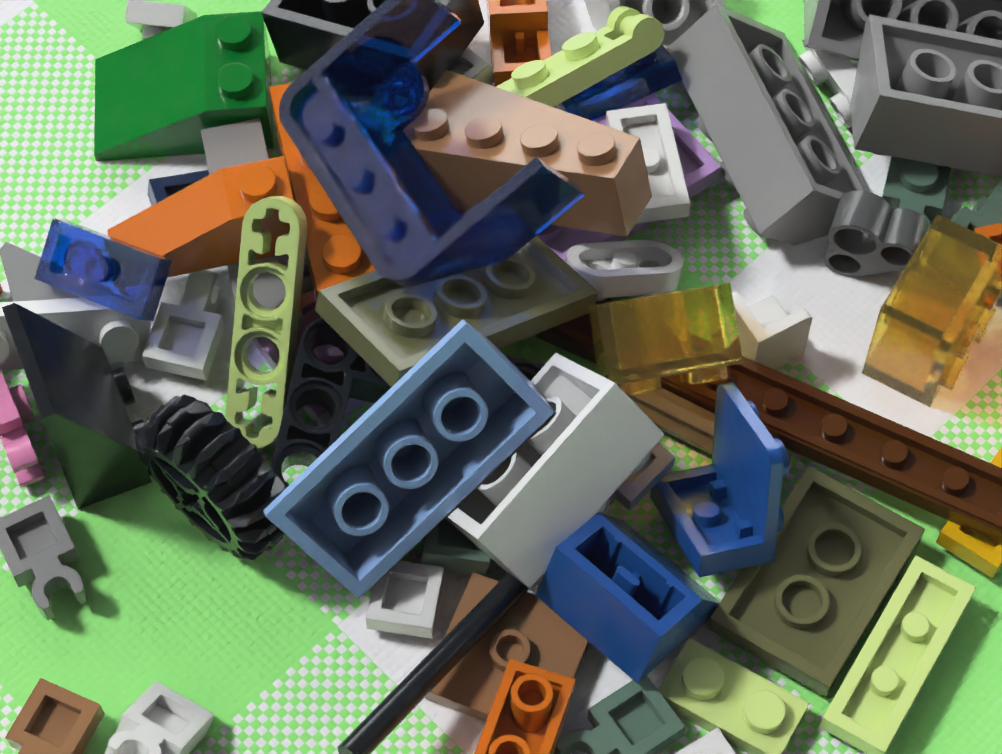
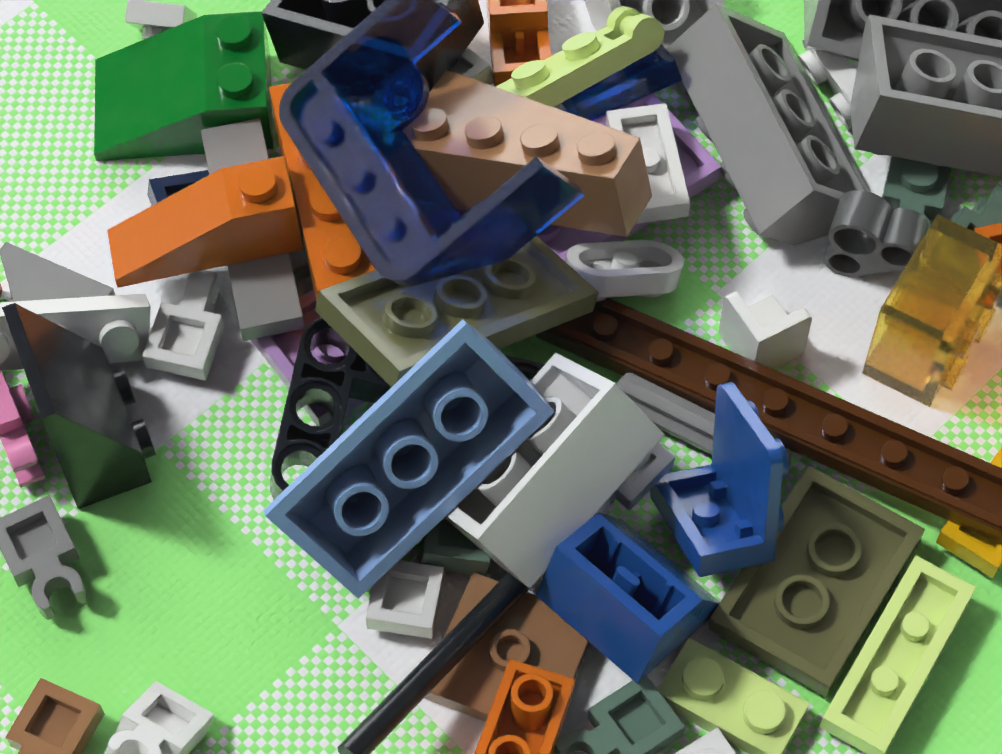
(103, 269): clear blue plate -> none
(211, 475): black gear -> none
(255, 320): yellowish green beam -> none
(666, 335): clear yellow brick -> none

